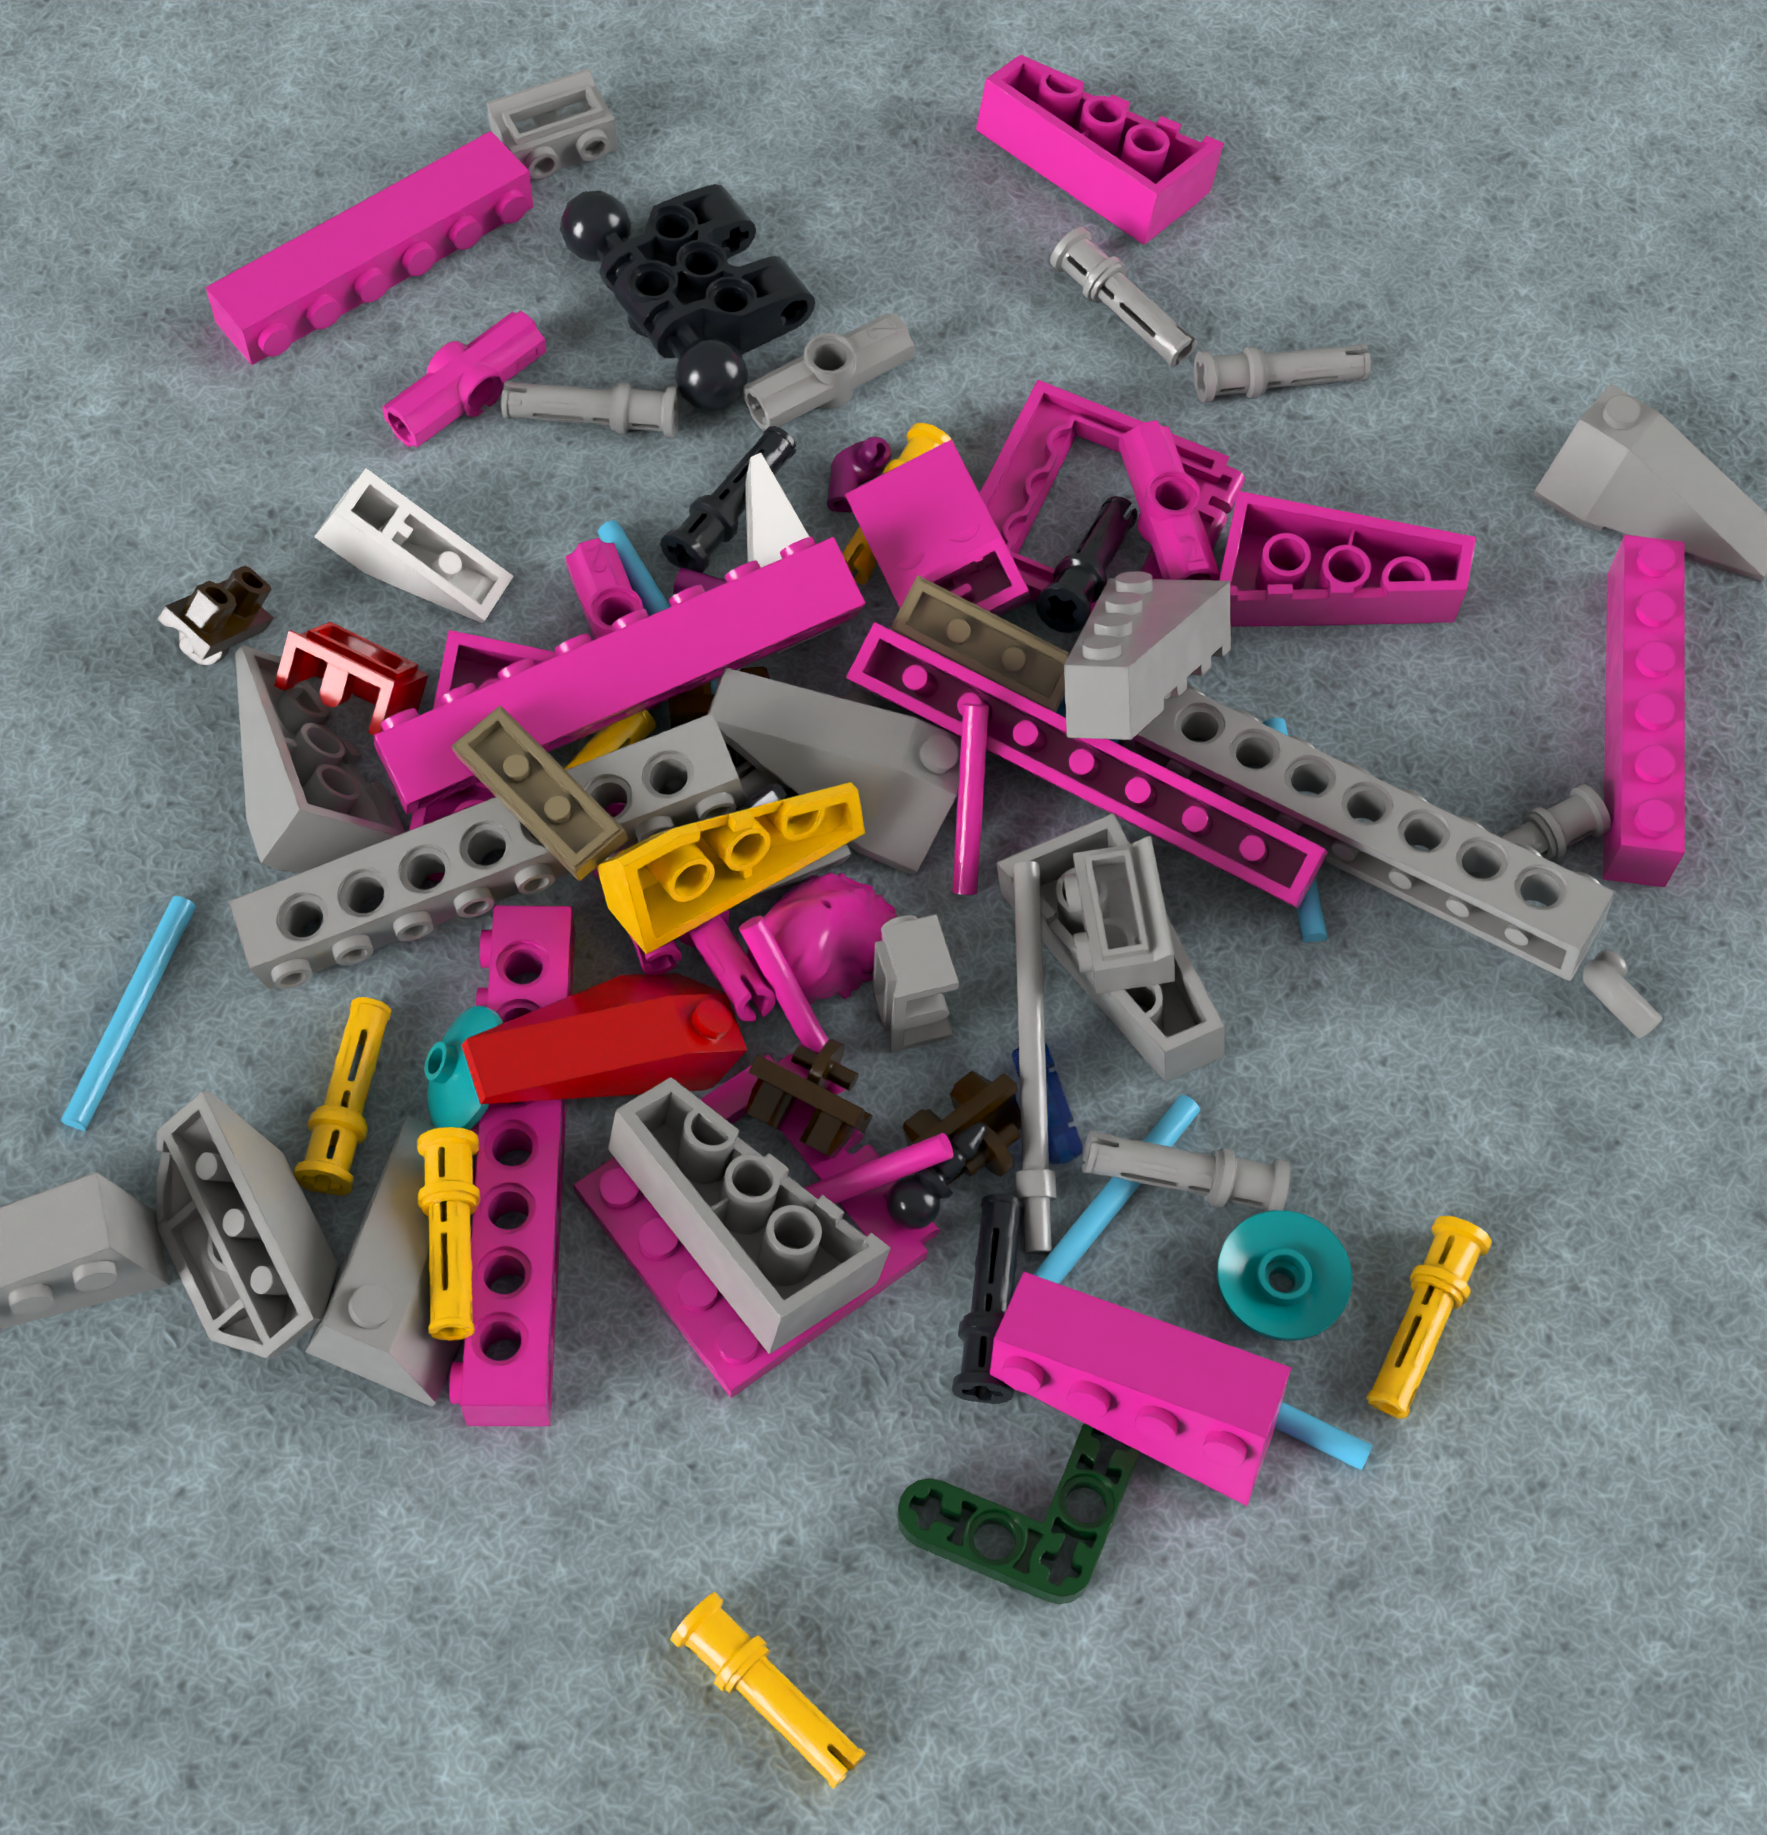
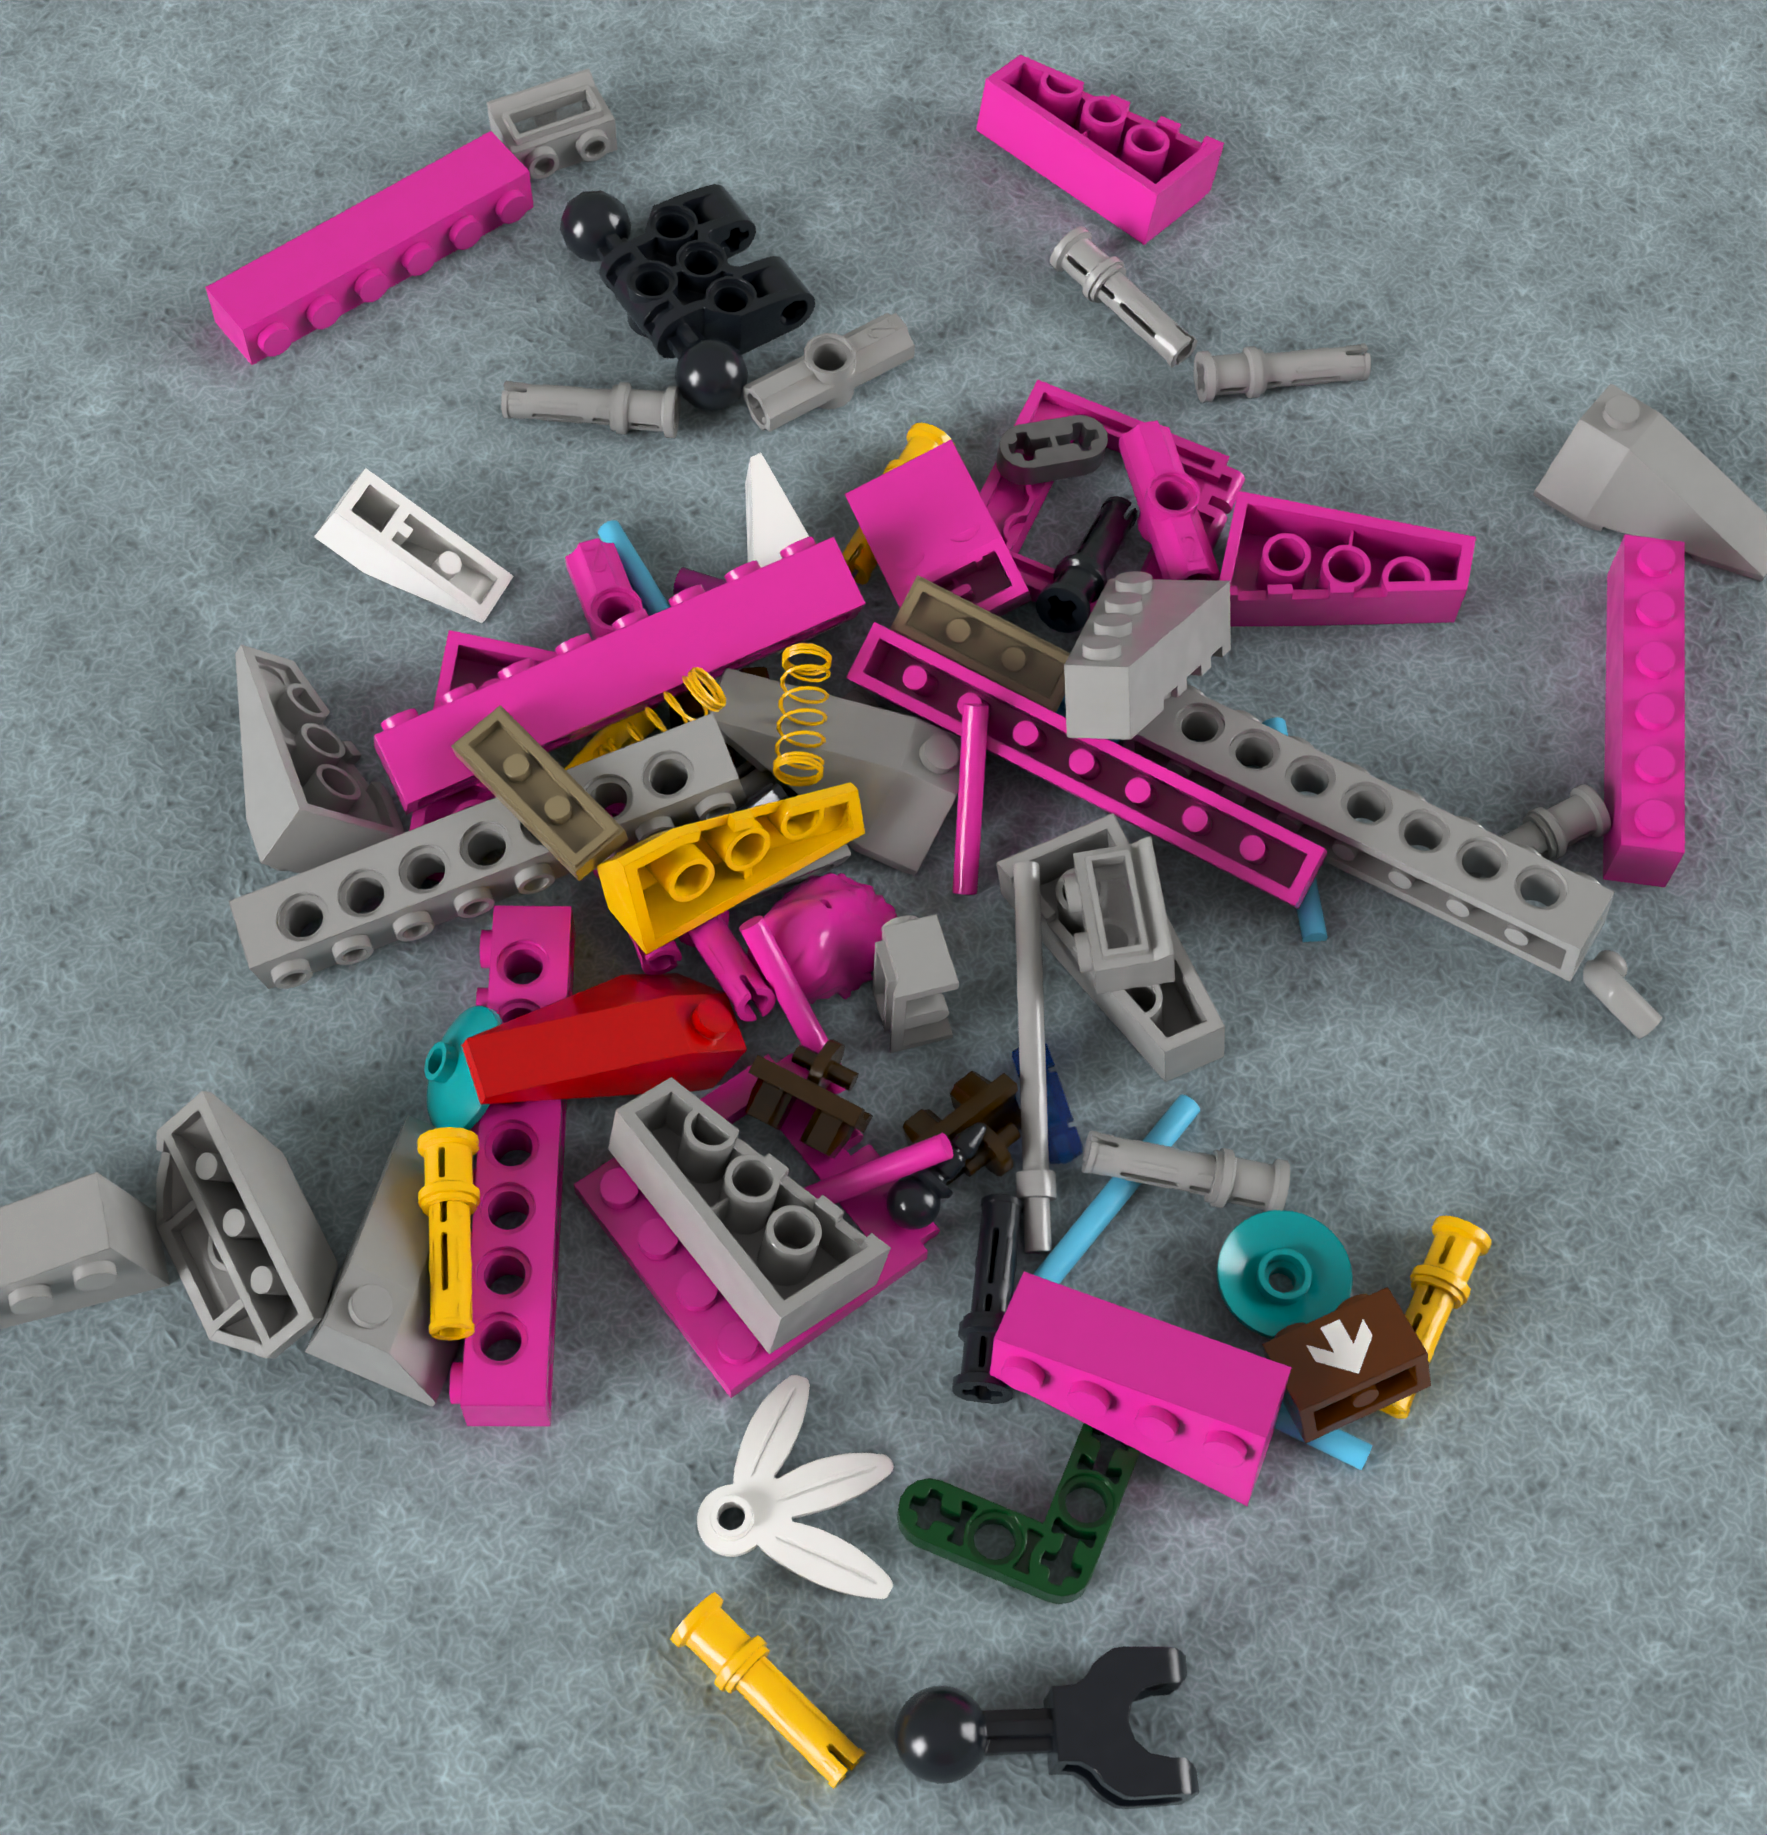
(128, 1013): medium azure bar -> none
(219, 615): dark brown hips -> none
(339, 1125): yellow pin -> none
(351, 667): red window -> none
(464, 379): dark pink piece -> none
(696, 689): none -> yellow piece
(716, 515): black pin -> none
(801, 756): none -> yellow piece
(804, 1491): none -> white plant
(853, 468): magenta arm -> none
(1051, 449): none -> flat silver beam
(1081, 1729): none -> black piece
(1349, 1363): none -> reddish brown brick

